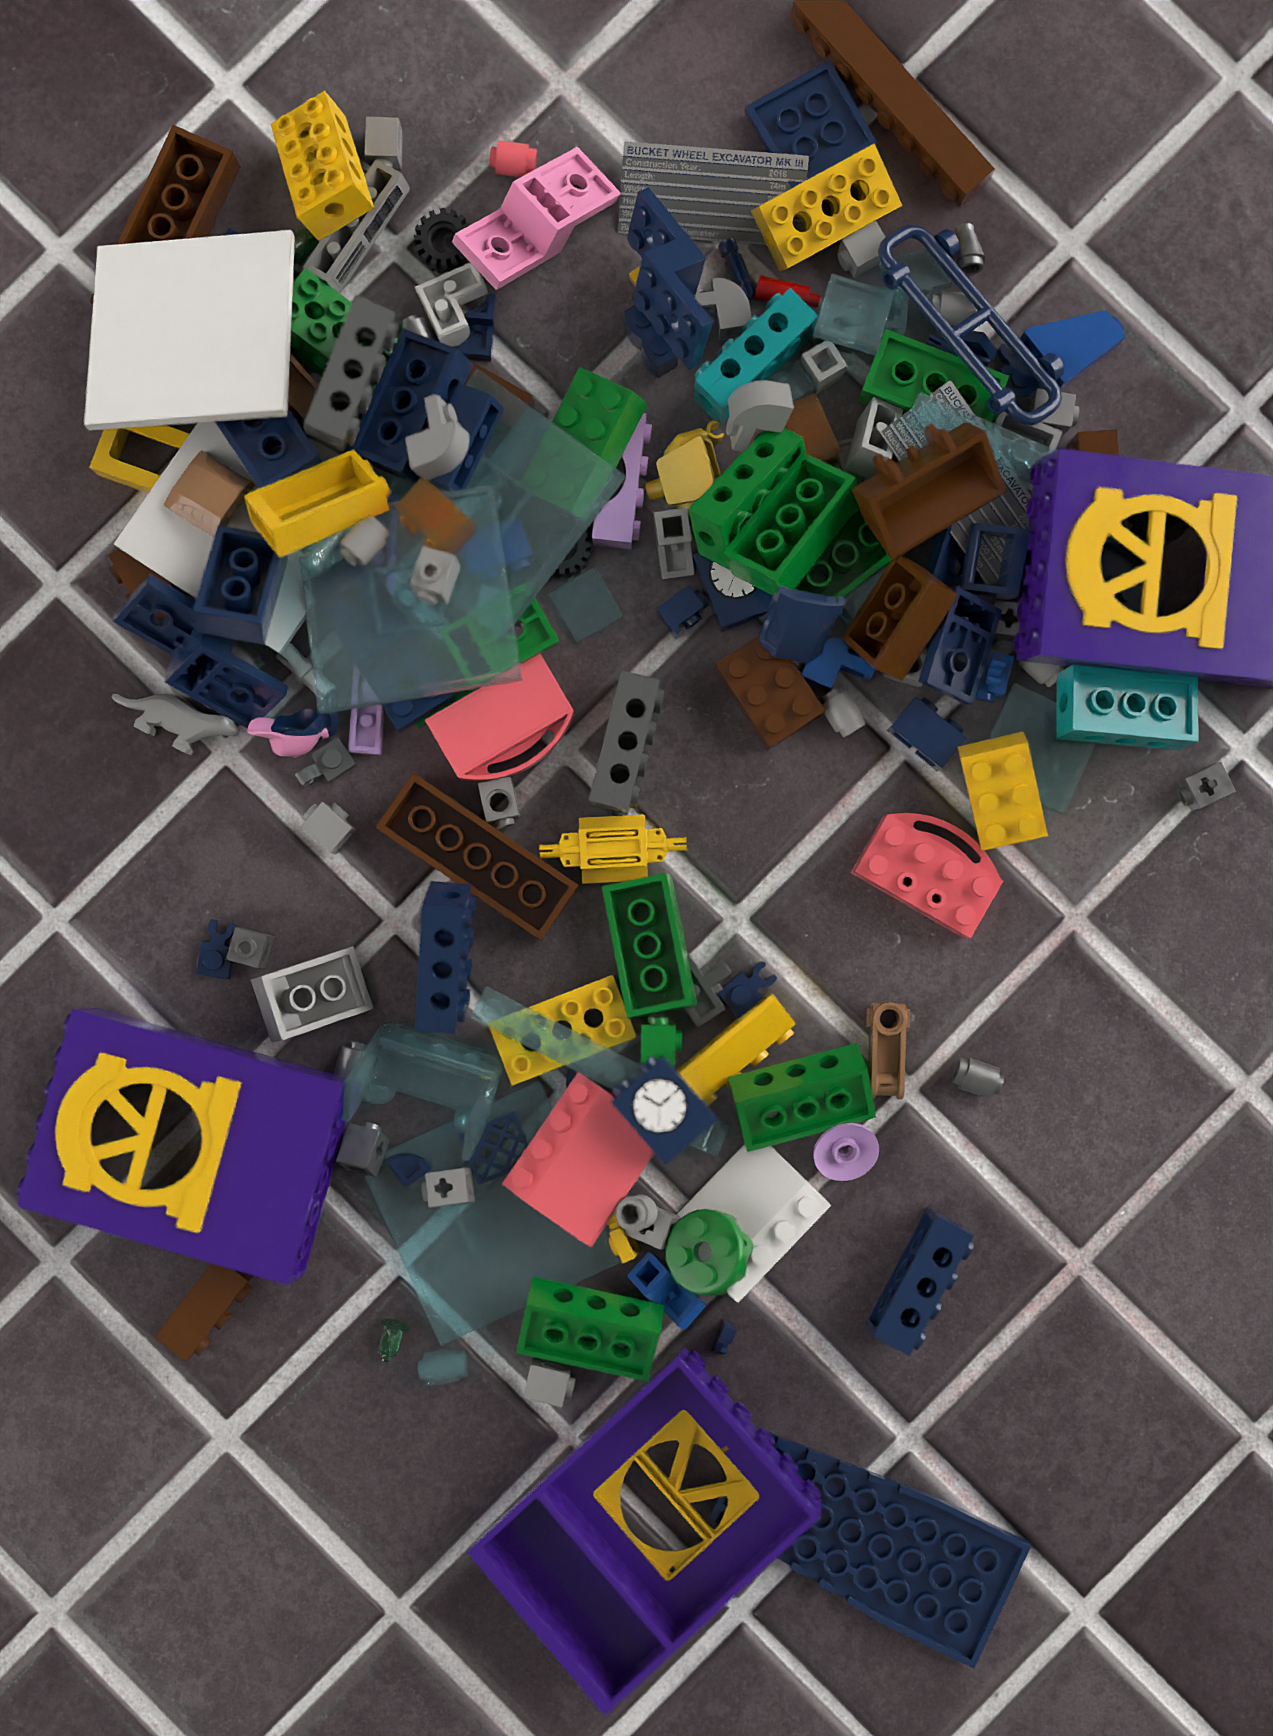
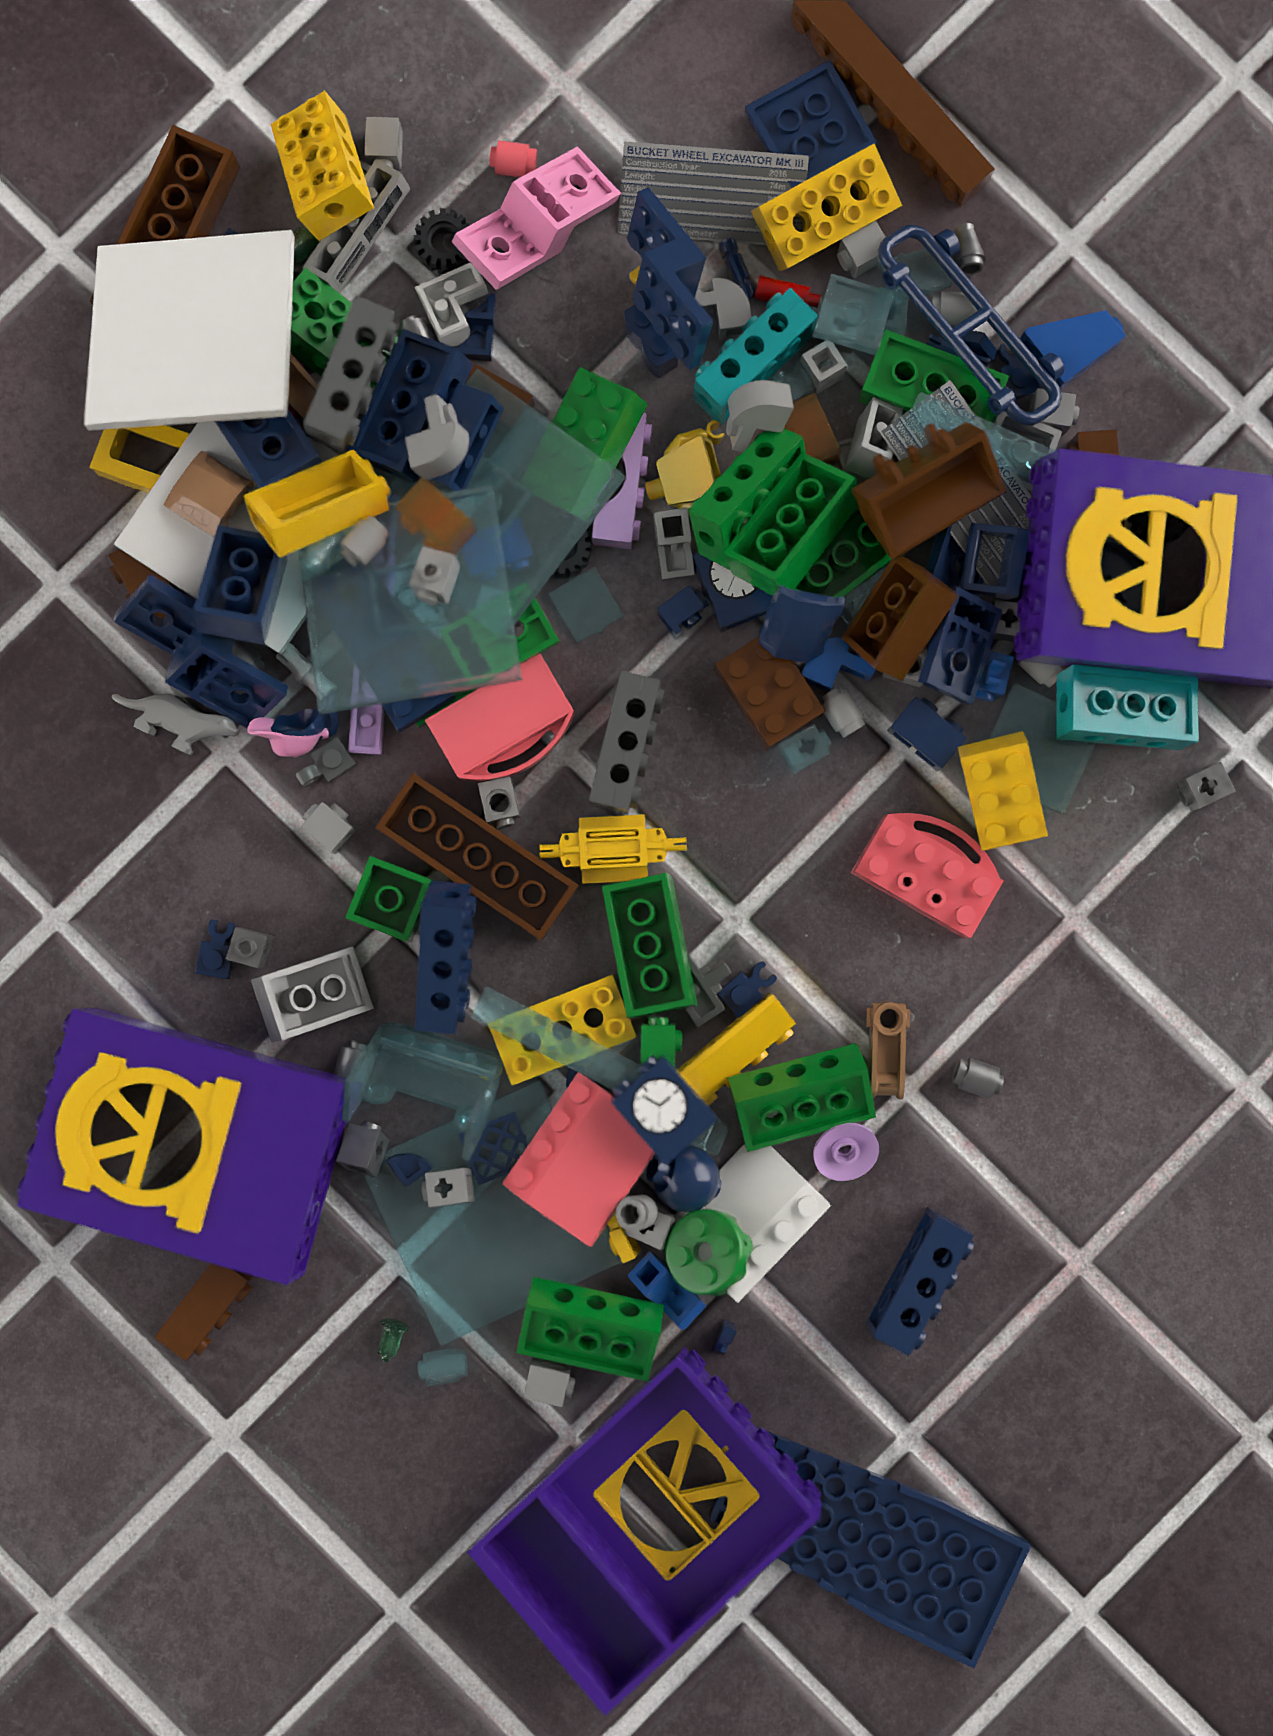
(389, 899): none -> green brick
(686, 1181): none -> dark blue brick
(798, 761): none -> clear light blue brick

